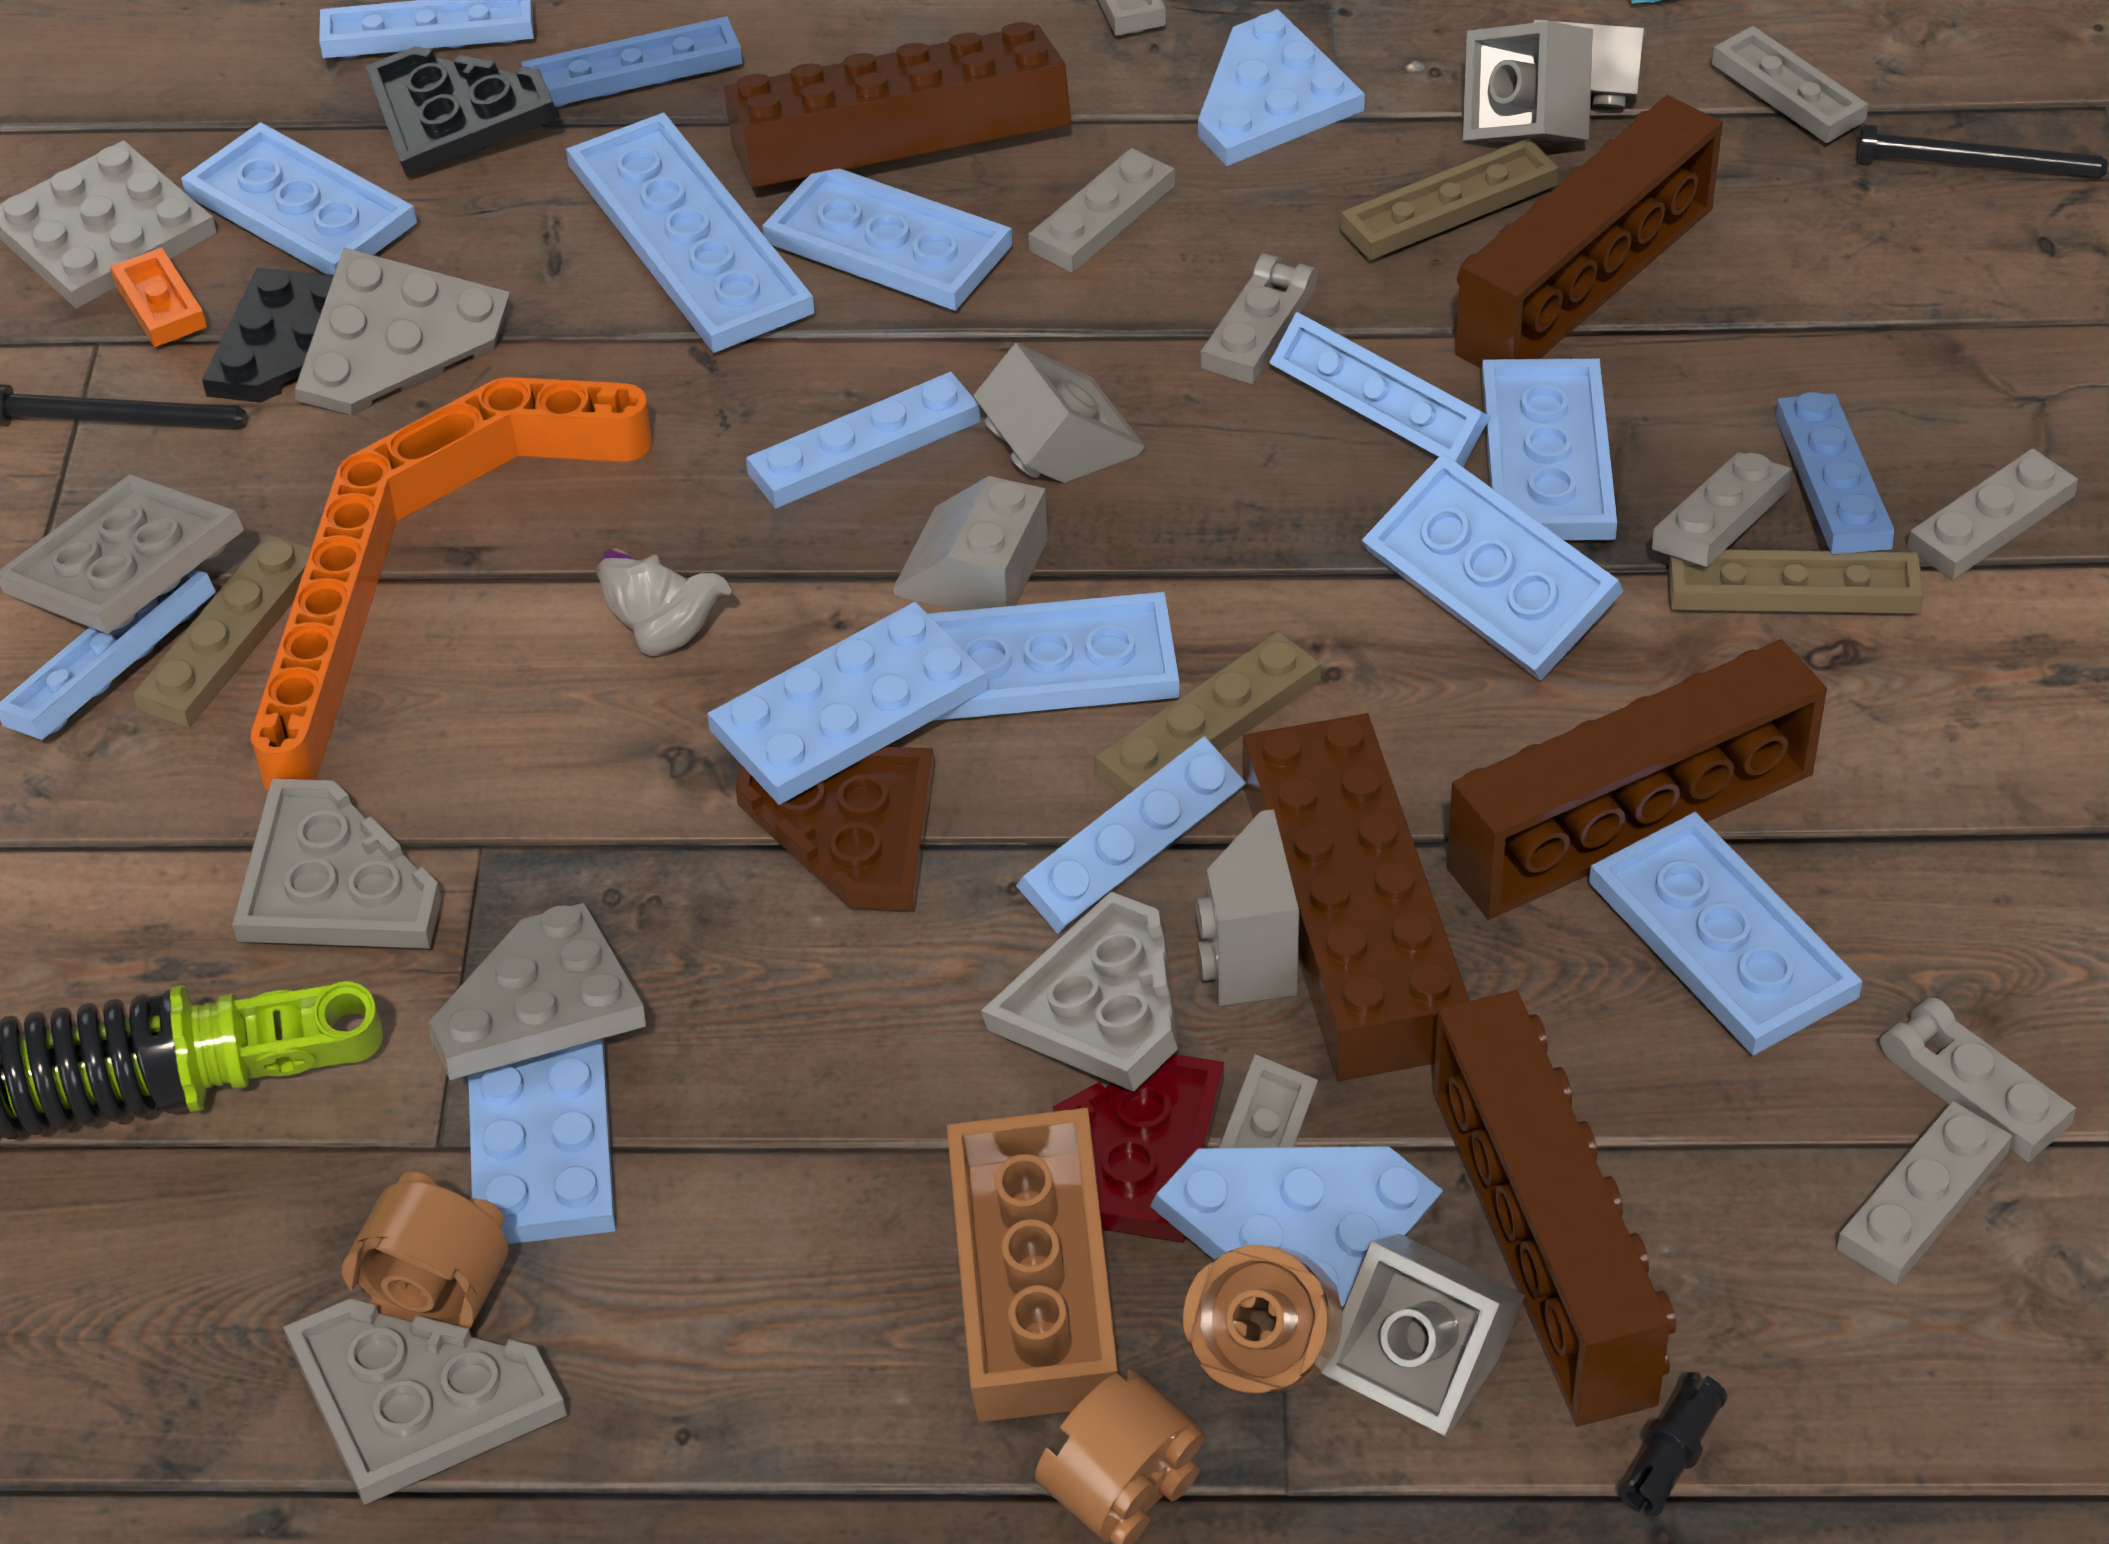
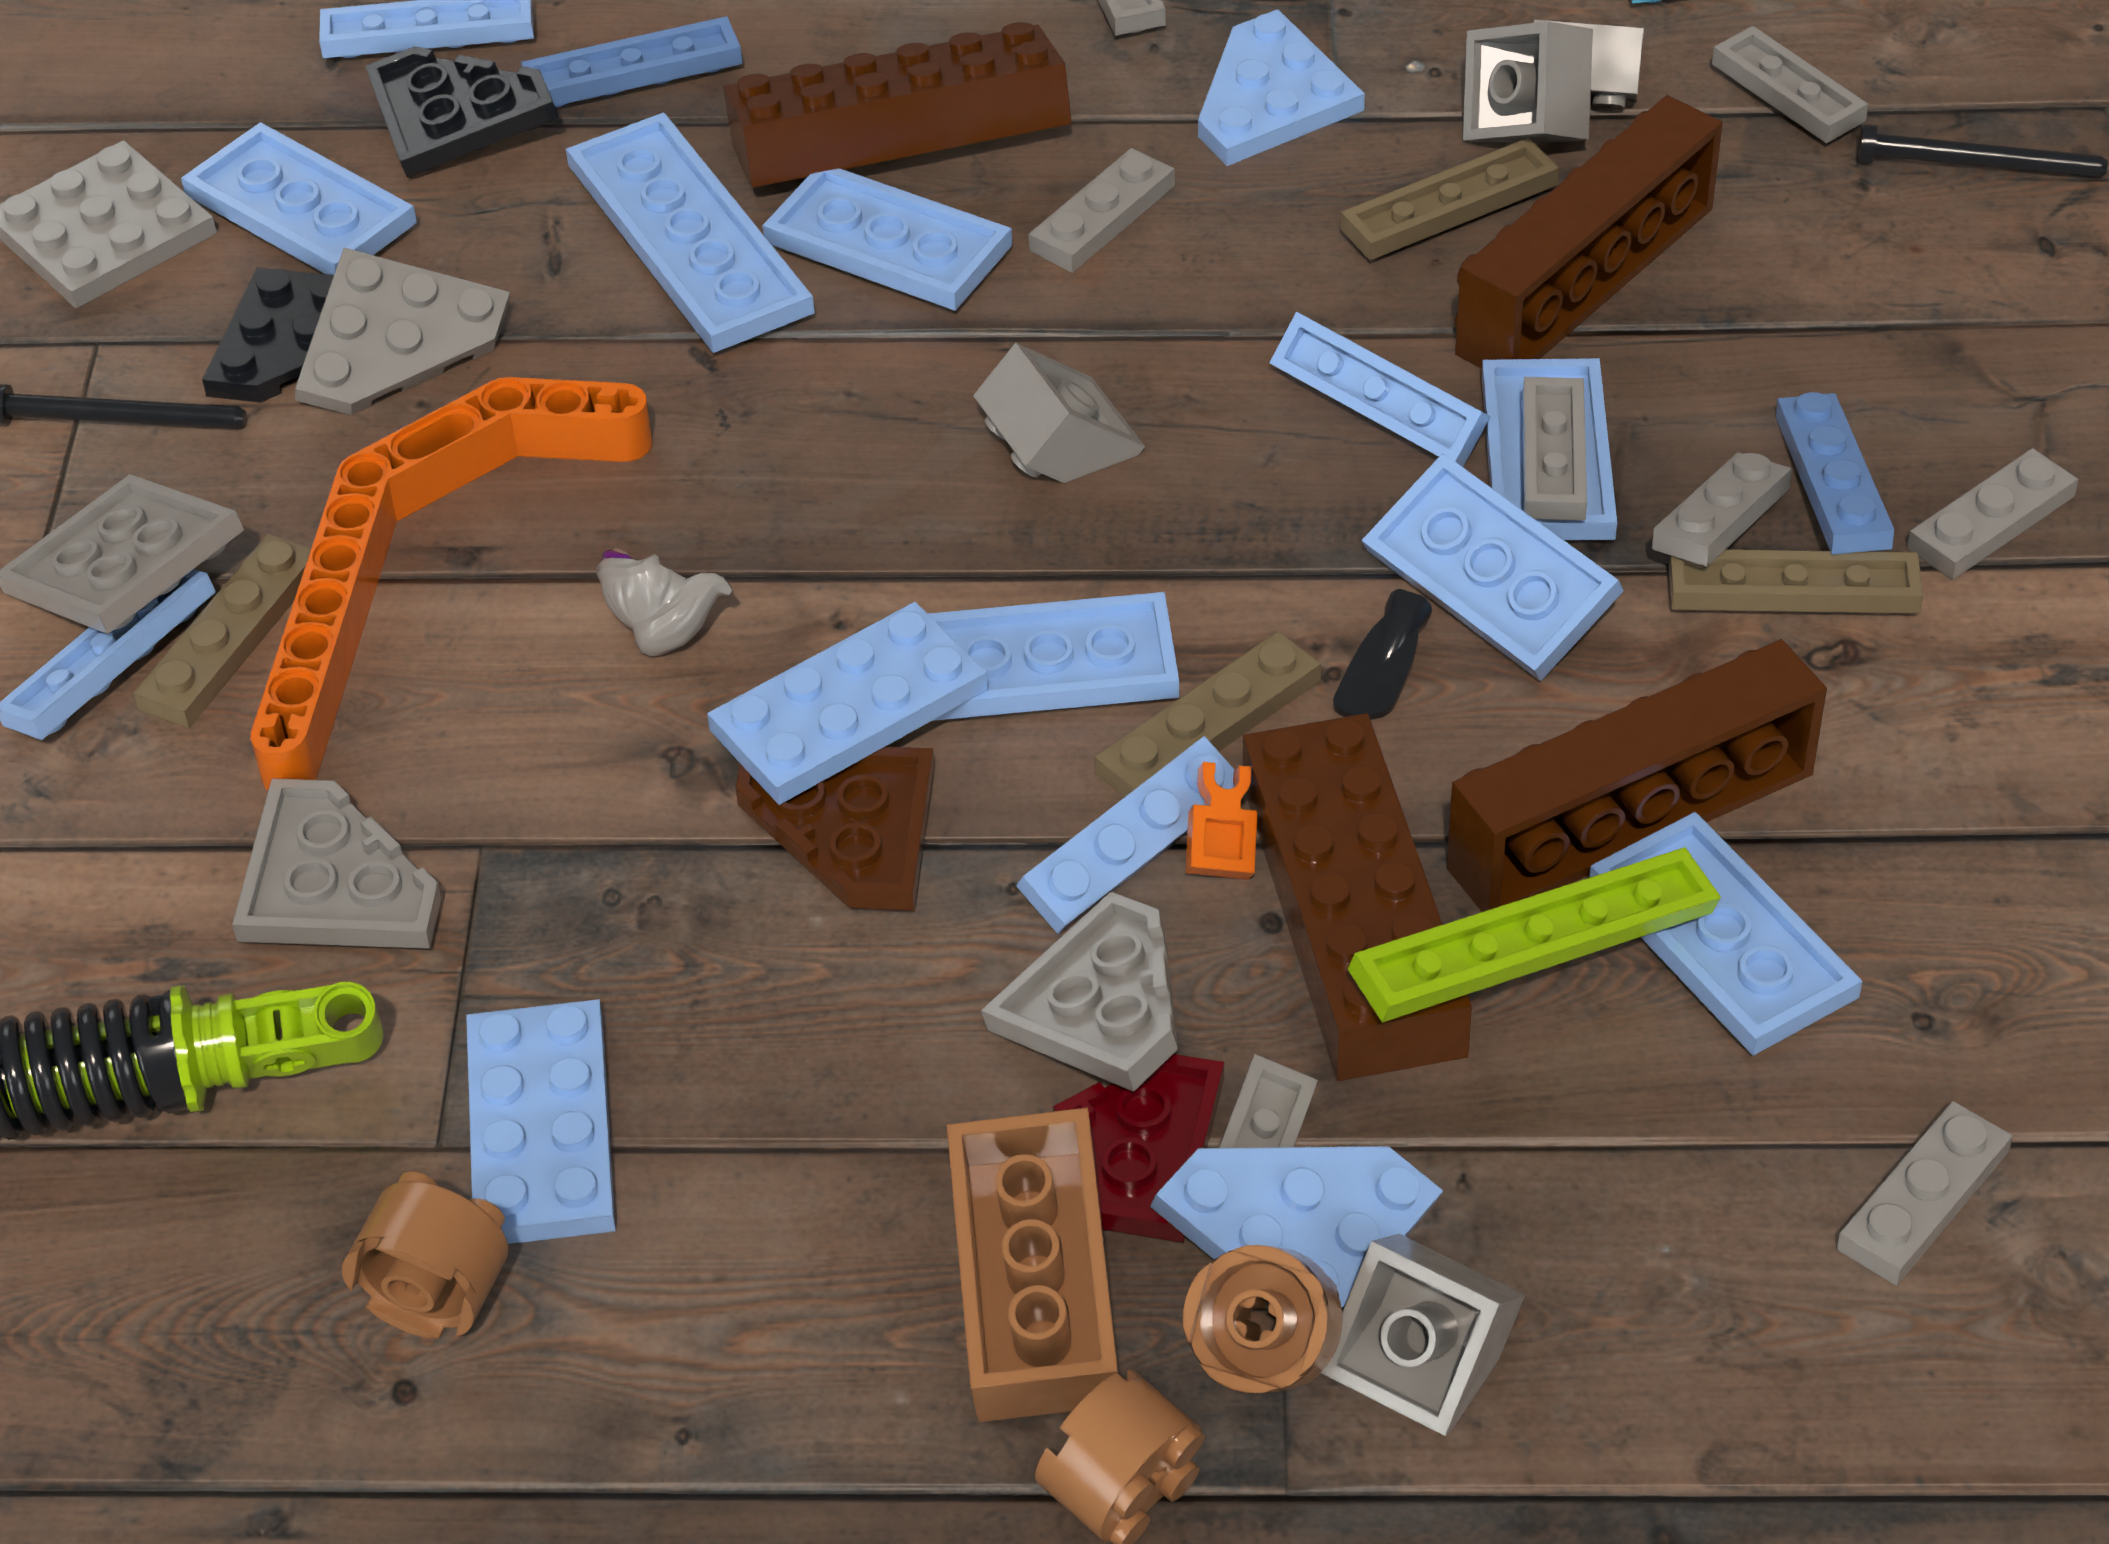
(158, 297): orange plate -> none
(416, 1392): light grey plate -> none
(536, 994): light grey plate -> none
(863, 439): light blue plate -> none
(978, 547): light grey slope -> none
(1220, 832): none -> orange plate
(1250, 918): light grey slope -> none
(1258, 319): light grey plate -> none
(1383, 658): none -> black piece
(1532, 934): none -> lime plate
(1552, 1208): reddish brown brick -> none
(1554, 448): none -> light grey plate
(1672, 1444): black pin -> none
(1977, 1077): light grey plate -> none

